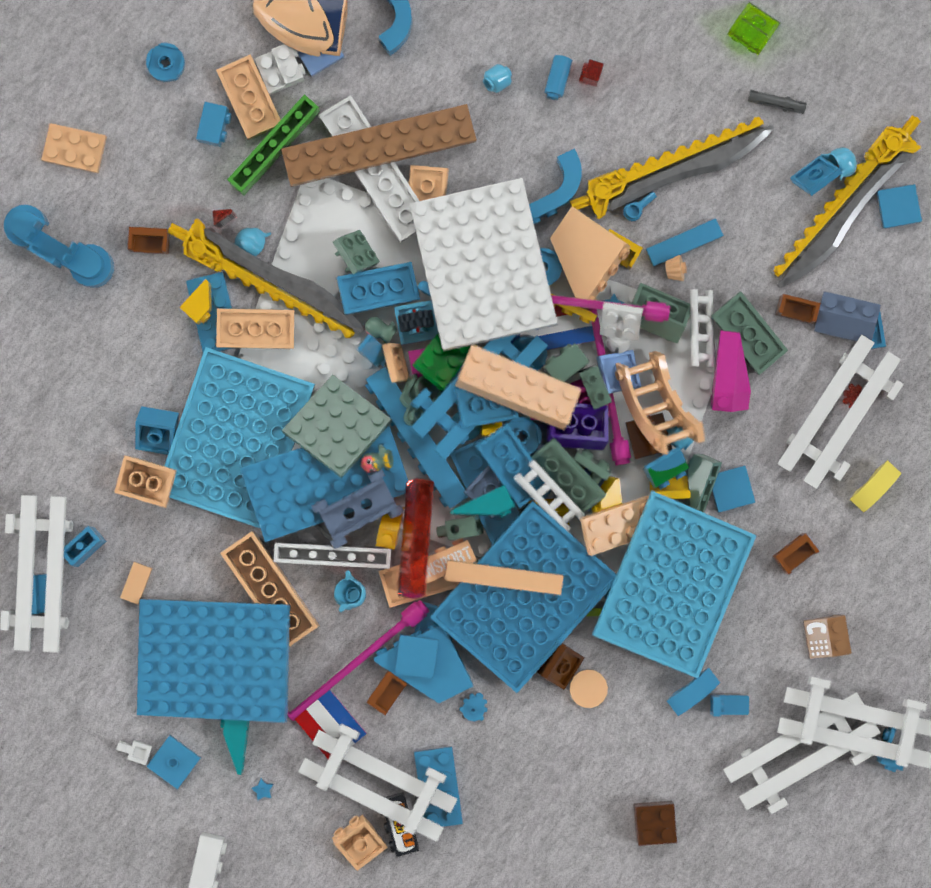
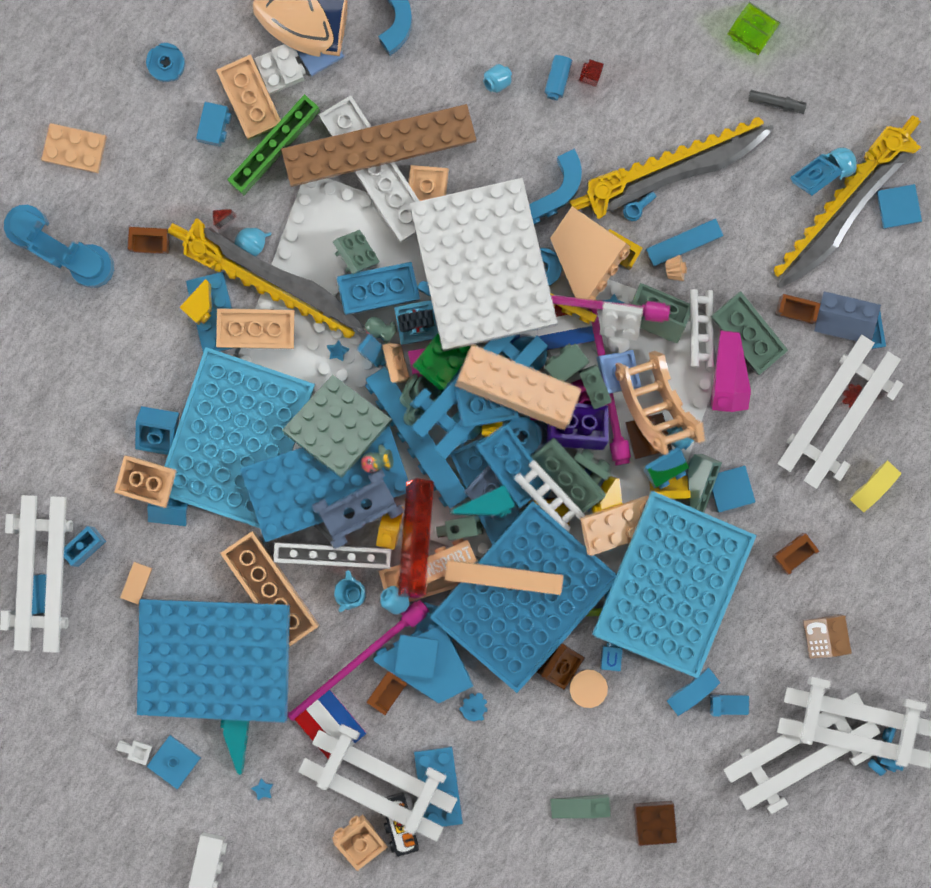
(174, 513): none -> dark azure panel
(337, 350): none -> dark azure piece
(393, 602): none -> medium azure head
(581, 807): none -> sand green slope
(611, 657): none -> dark azure brick
(877, 767): none -> dark azure tile

